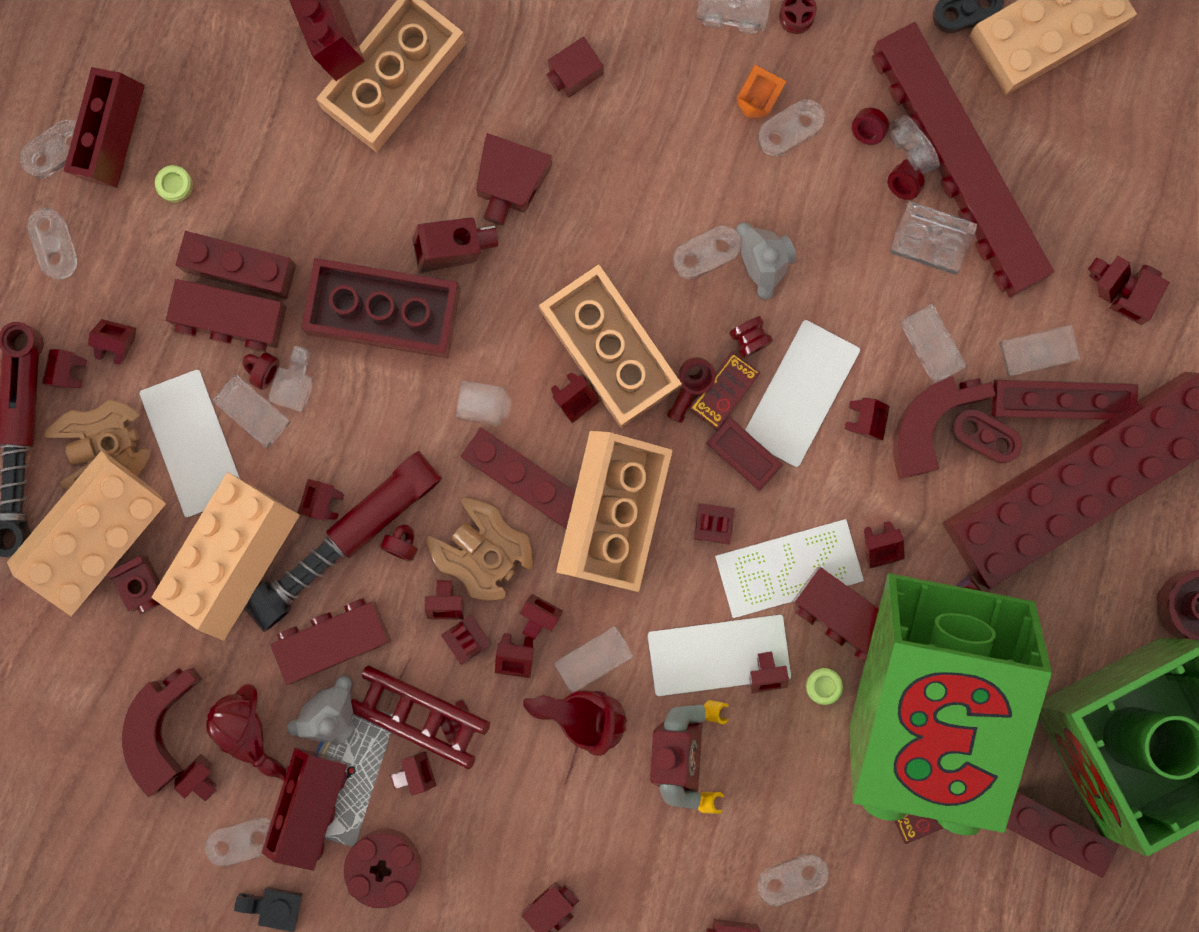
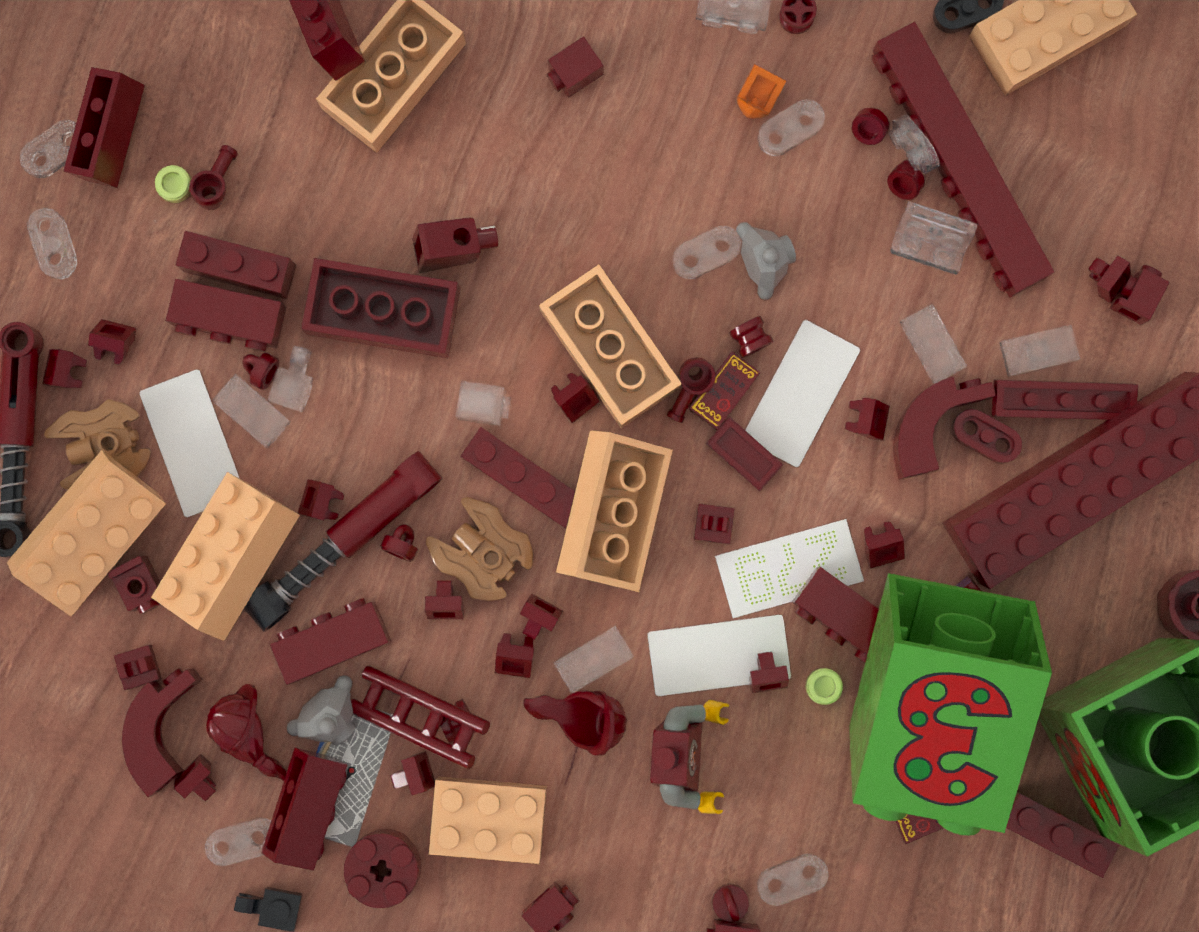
(137, 667): none -> dark red tile
(212, 180): none -> dark red bar
(466, 639): dark red tile -> none
(487, 820): none -> light nougat brick
(509, 176): dark red torso -> none
(730, 902): none -> dark red tile

